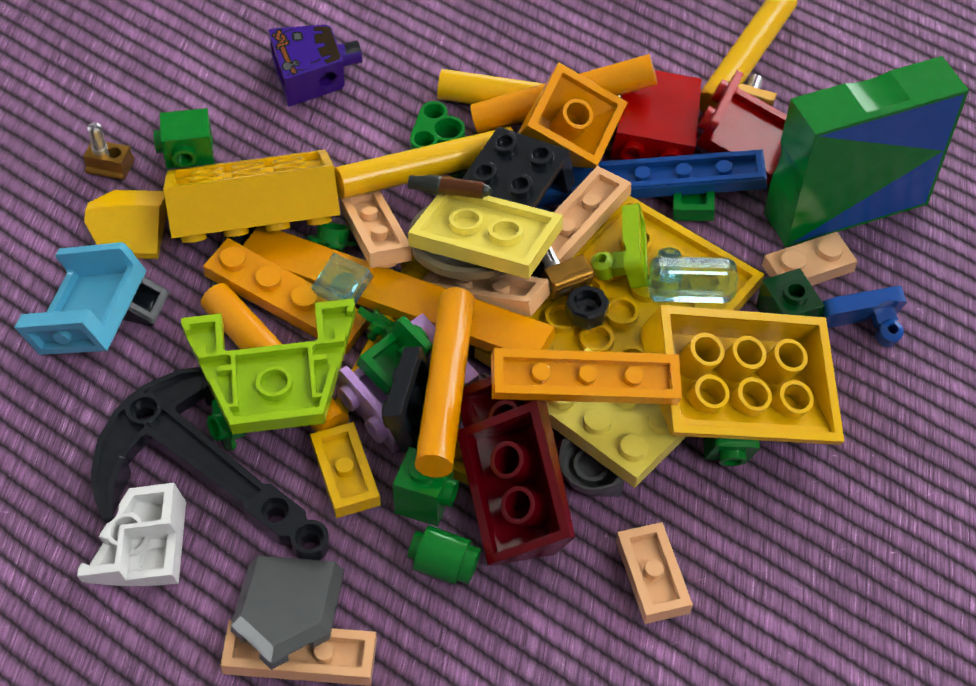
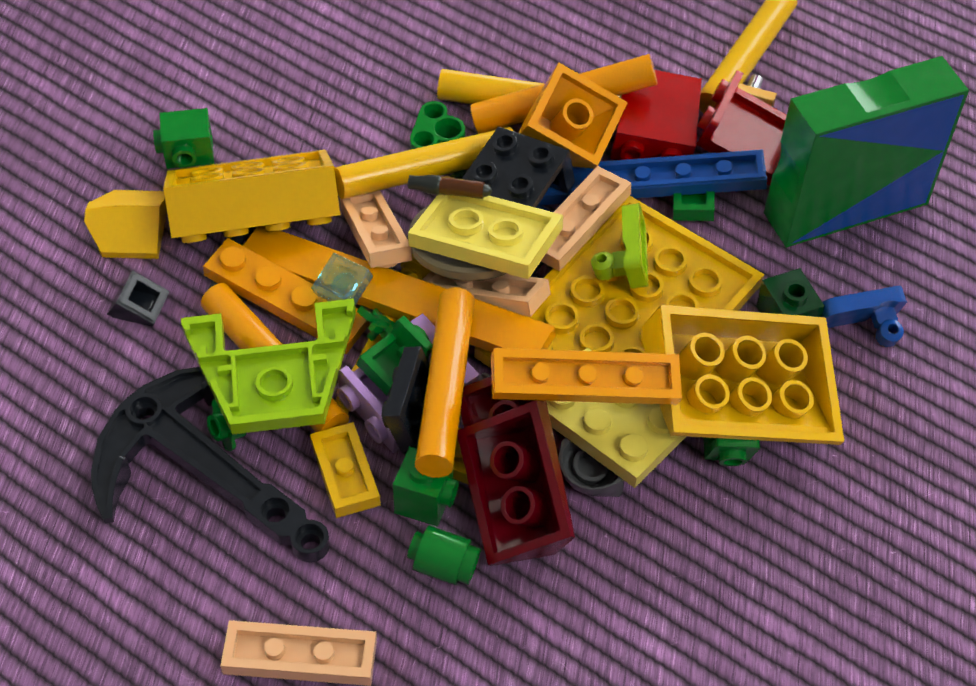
(89, 301): medium azure panel -> none
(106, 158): pearl gold piece -> none
(142, 541): white slope -> none
(287, 605): dark grey tile -> none
(310, 61): dark purple torso -> none
(333, 236): green plate -> none
(565, 275): pearl gold piece -> none
(586, 307): black tile -> none
(653, 573): light nougat plate -> none
(691, 278): clear light blue piece -> none
(818, 259): light nougat plate -> none

